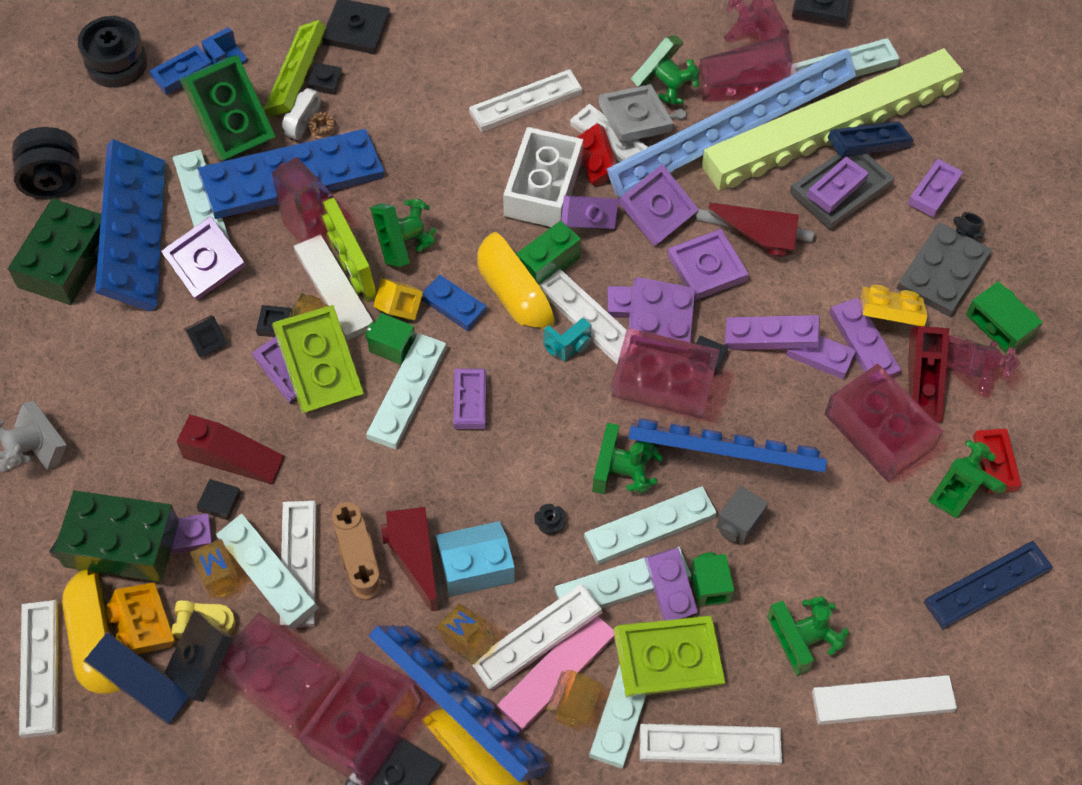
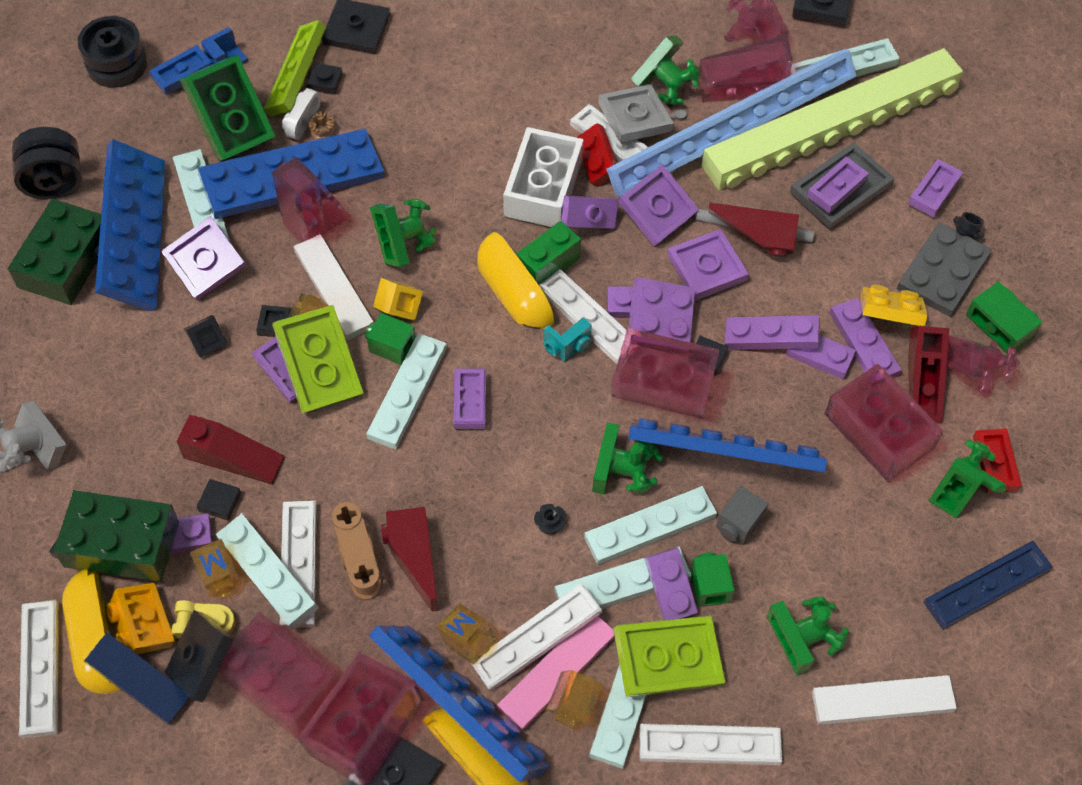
(349, 251): lime plate -> none
(454, 302): blue plate -> none
(475, 558): medium azure slope -> none
(525, 100): white tile -> none
(870, 138): dark blue tile -> none

